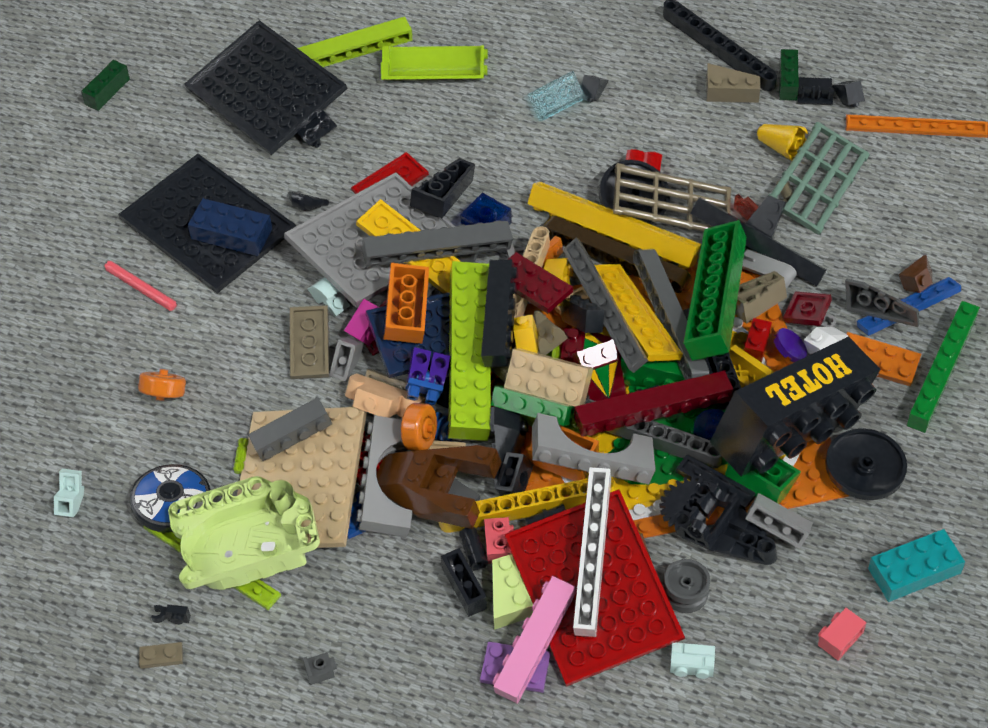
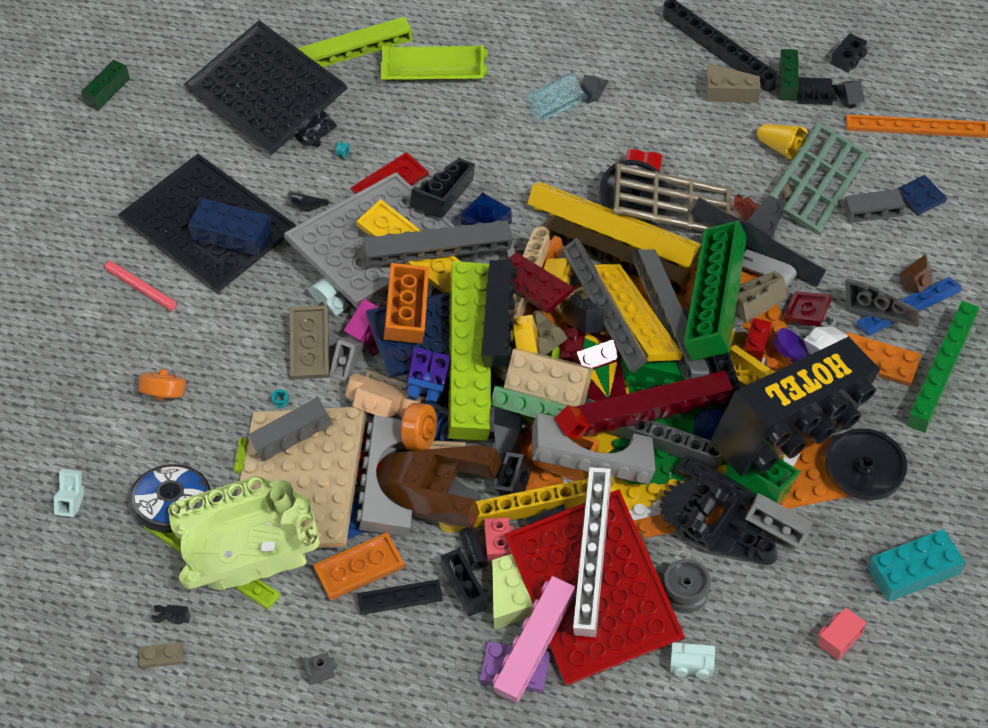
(277, 403): none -> teal bush
(342, 149): none -> teal bush
(358, 566): none -> orange plate
(399, 597): none -> black plate
(572, 422): none -> red brick
(849, 52): none -> black brick
(873, 206): none -> dark grey brick
(921, 195): none -> dark blue plate

